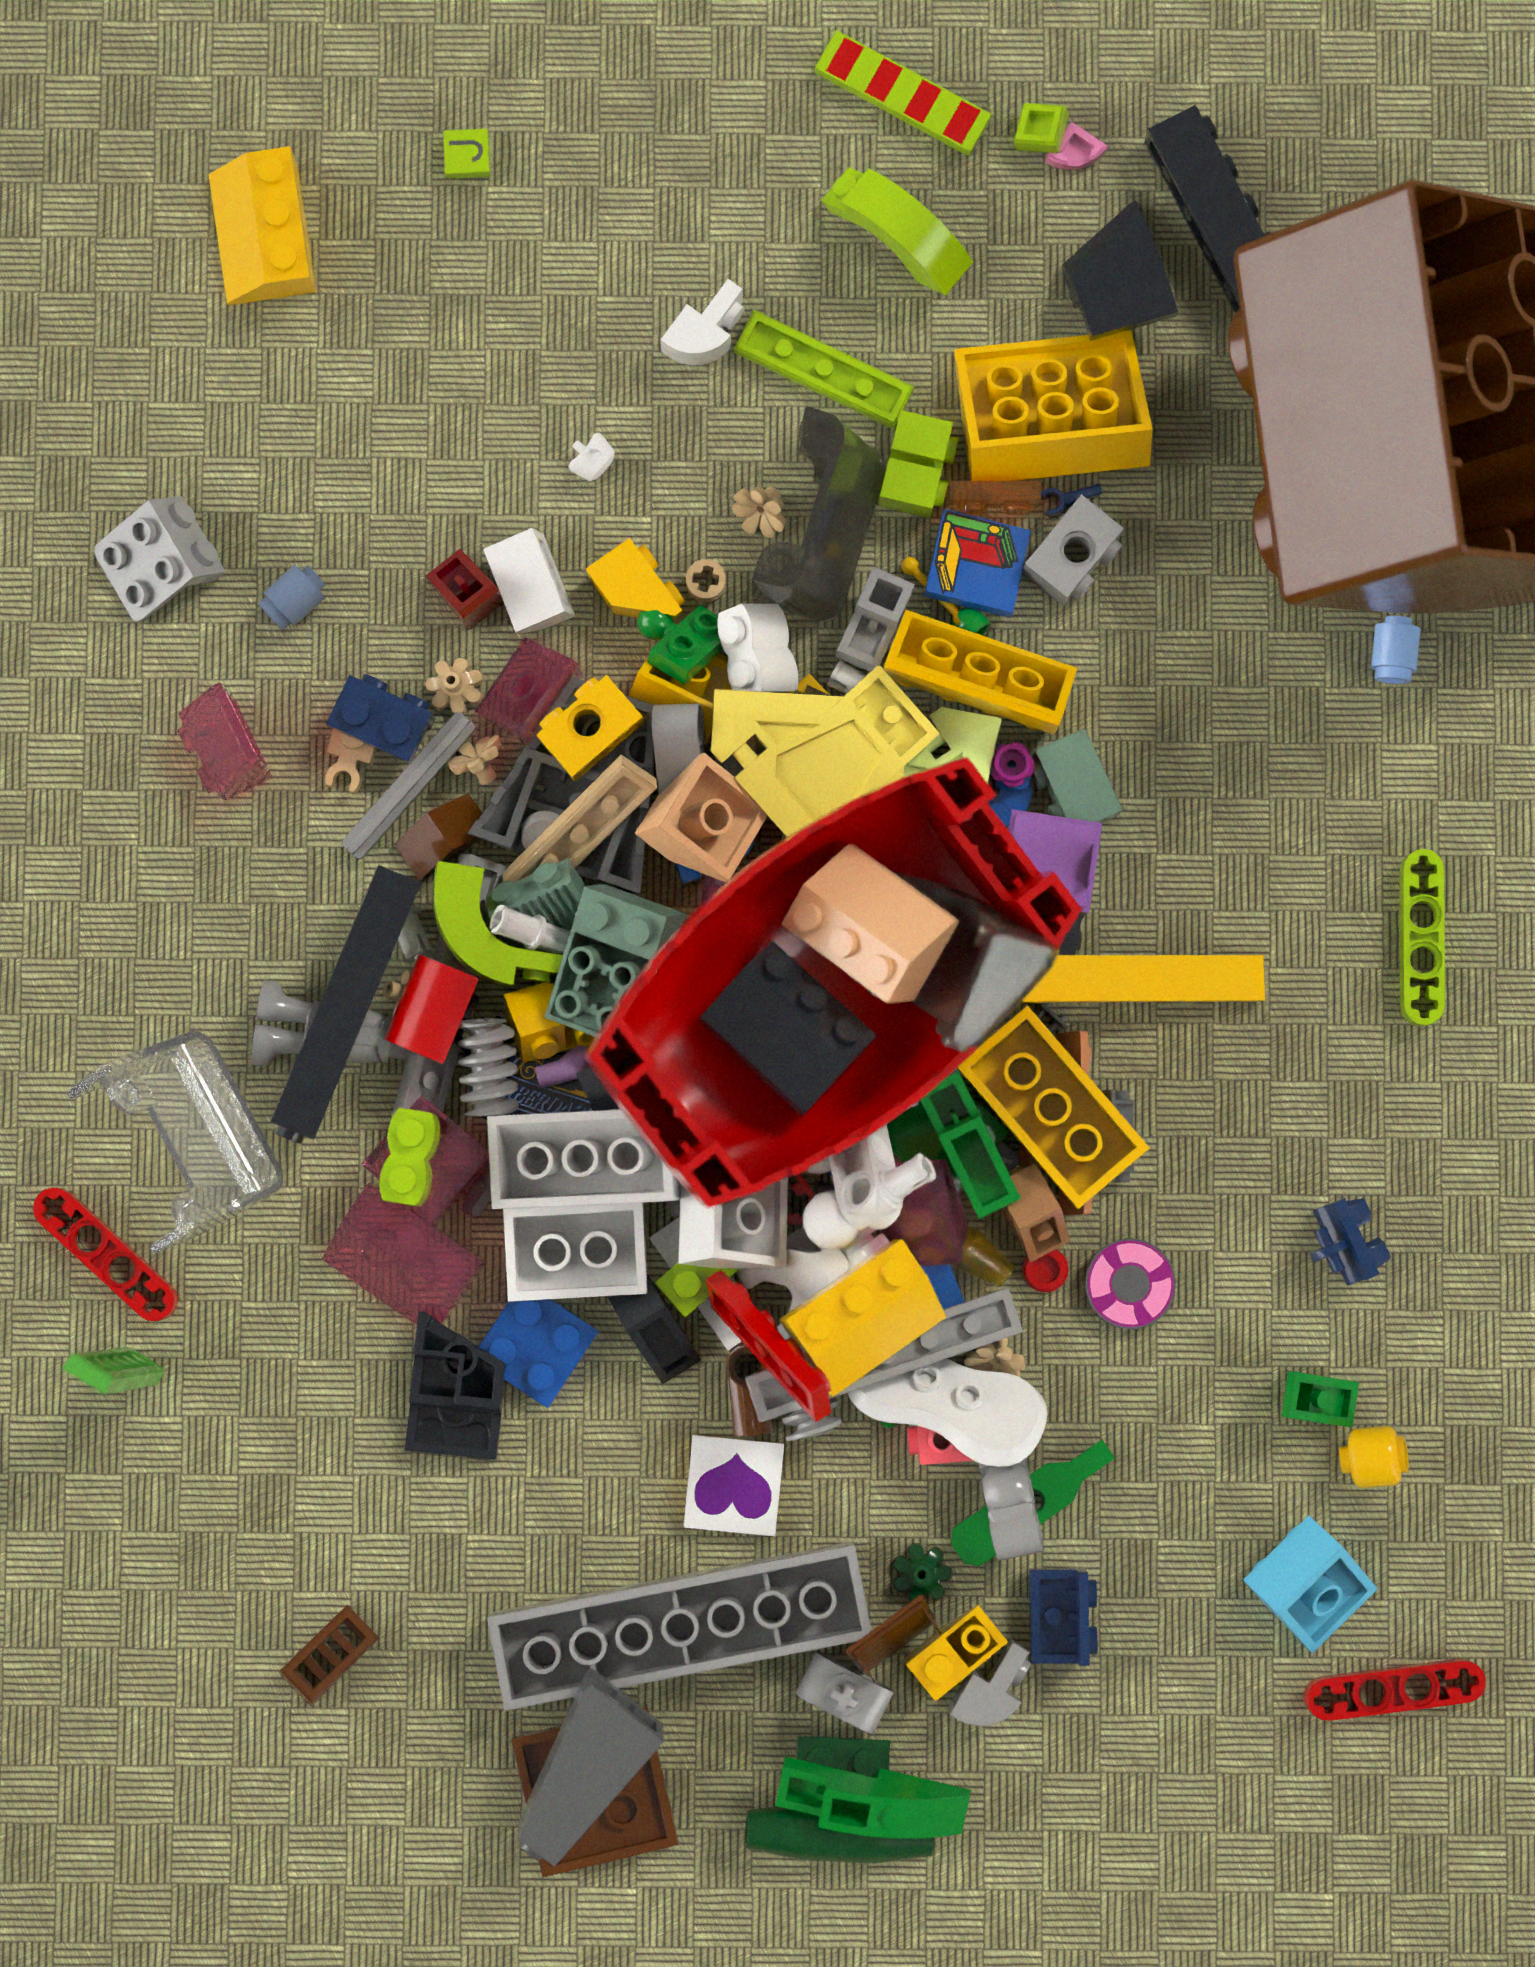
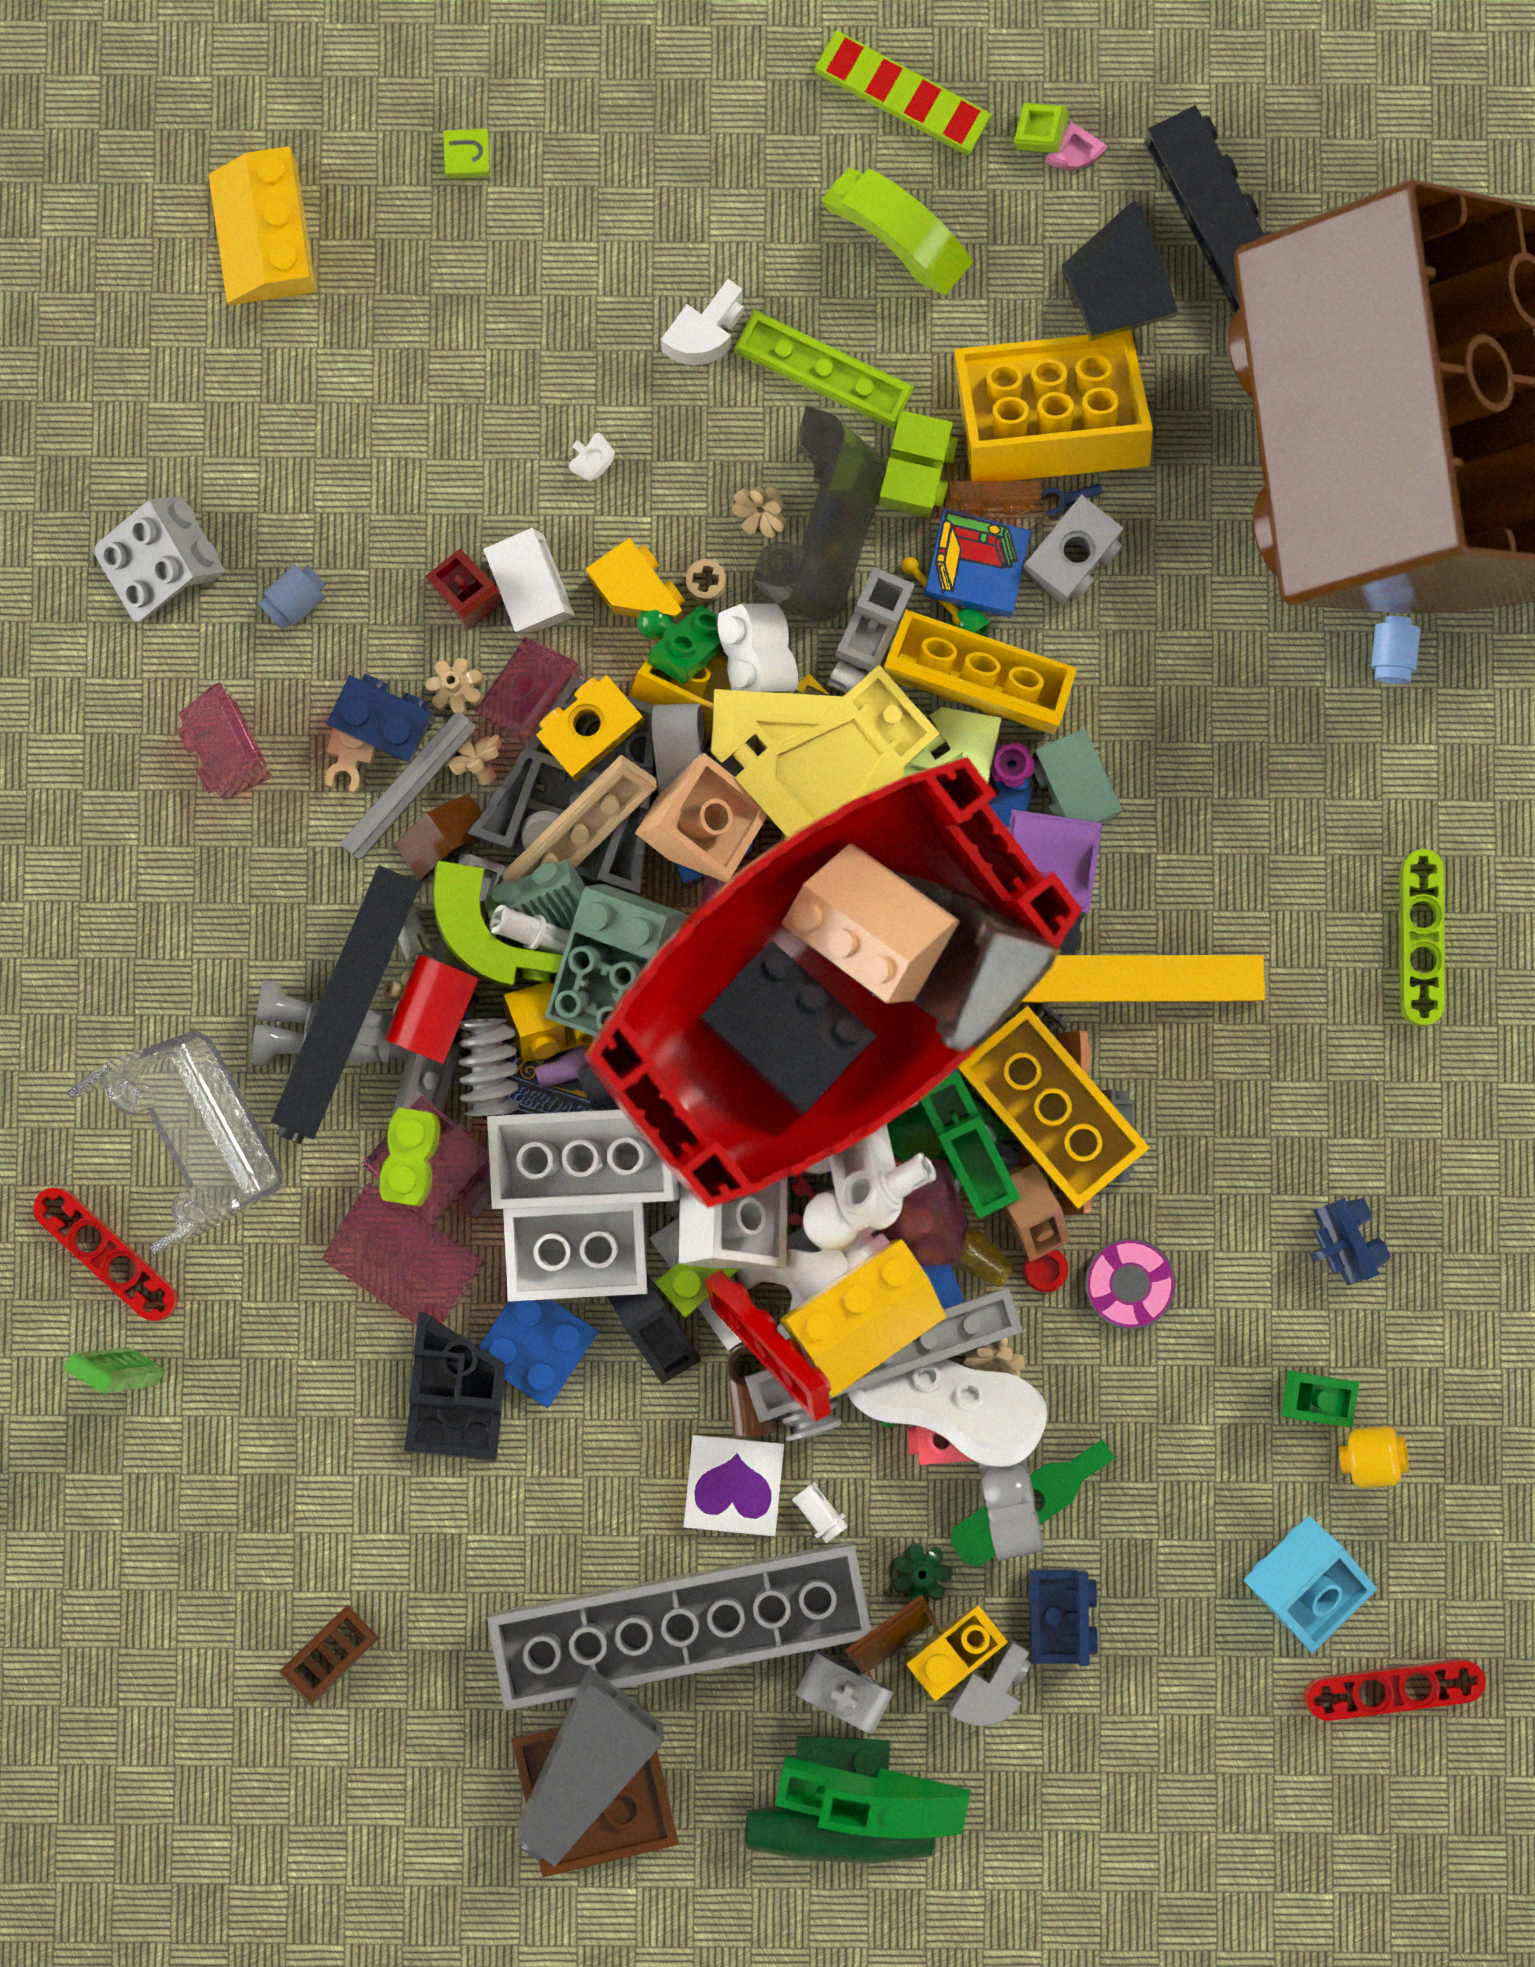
(820, 1513): none -> white pin

